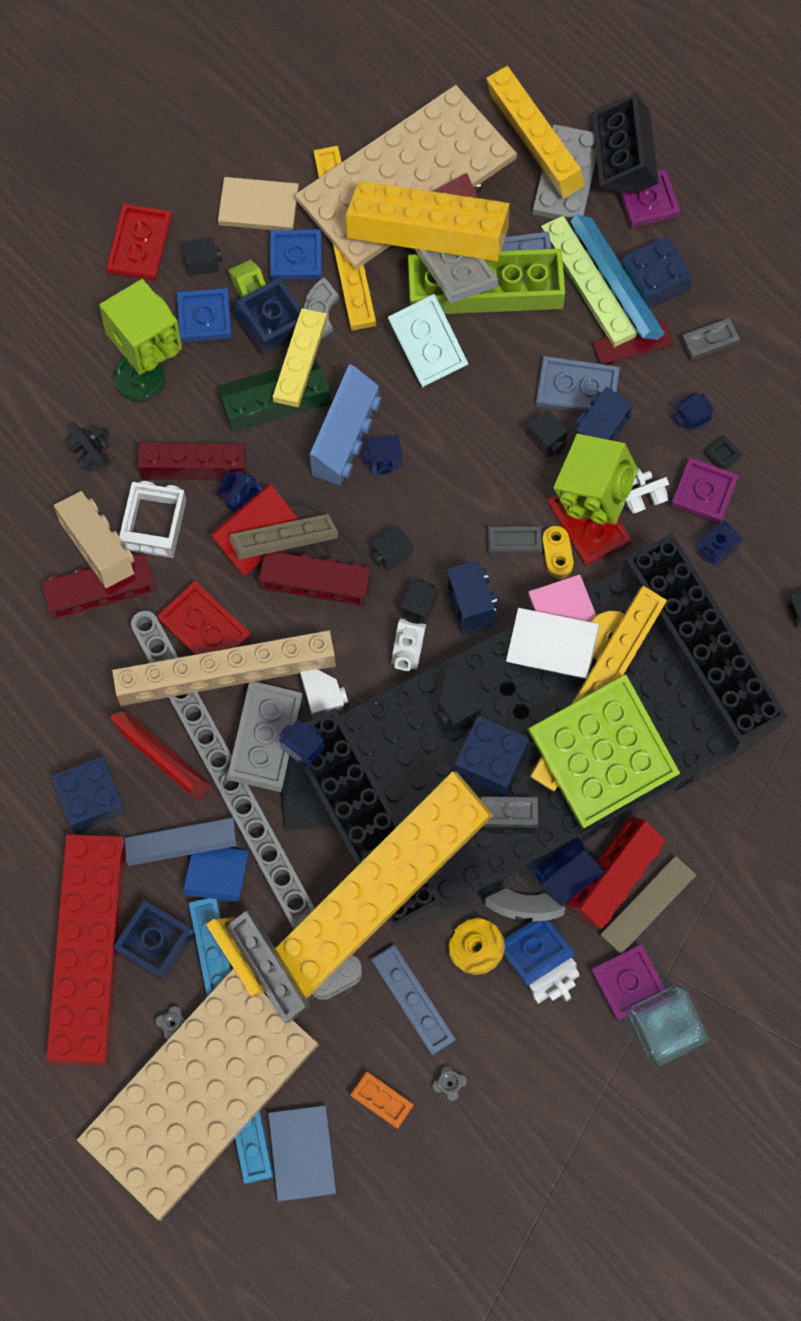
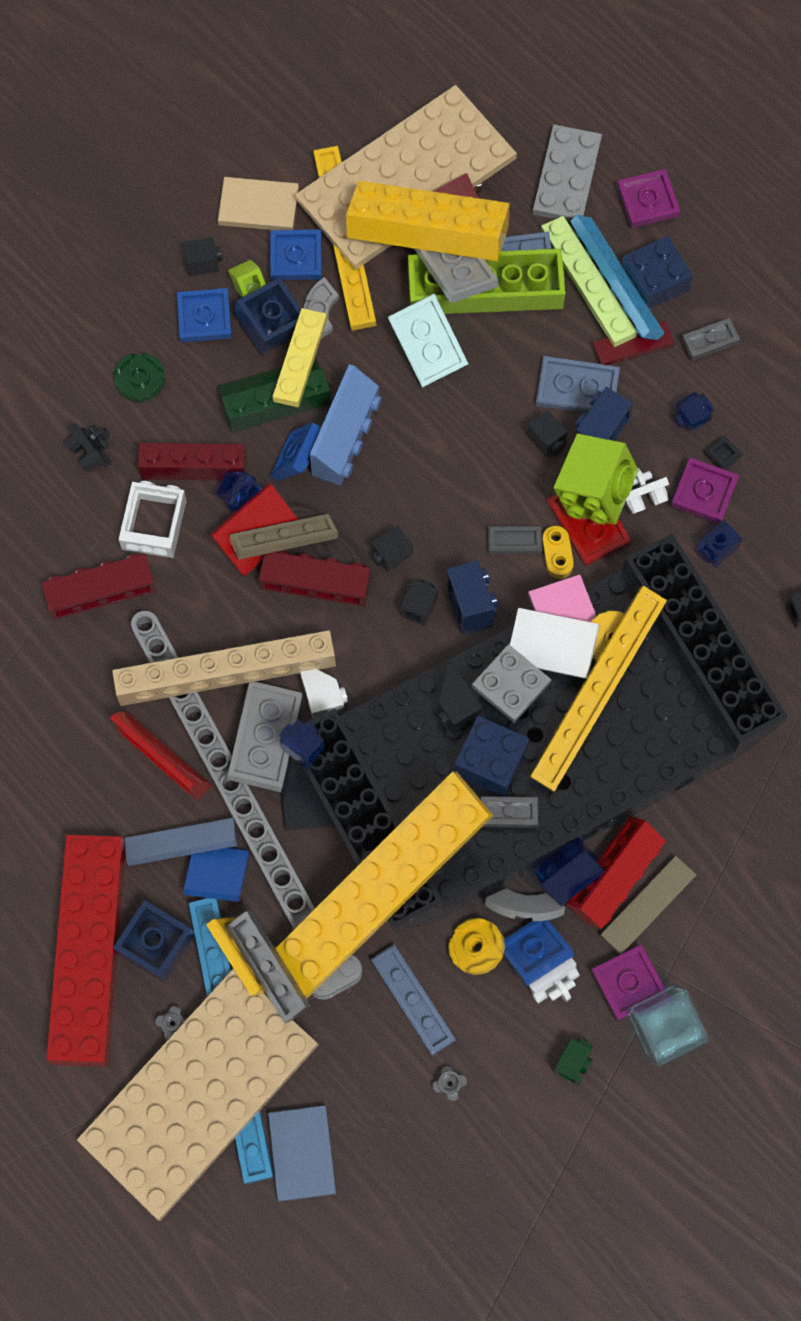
(89, 795): dark blue brick -> none
(94, 539): tan brick -> none
(139, 242): red tile -> none
(141, 326): lime brick -> none
(202, 622): red plate -> none
(295, 452): none -> blue plate
(382, 1100): orange plate -> none
(384, 455): clear blue brick -> none
(408, 645): white hips -> none
(511, 683): none -> light grey plate
(535, 132): yellow brick -> none
(574, 1061): none -> dark green brick
(603, 751): lime plate -> none
(625, 146): black slope -> none

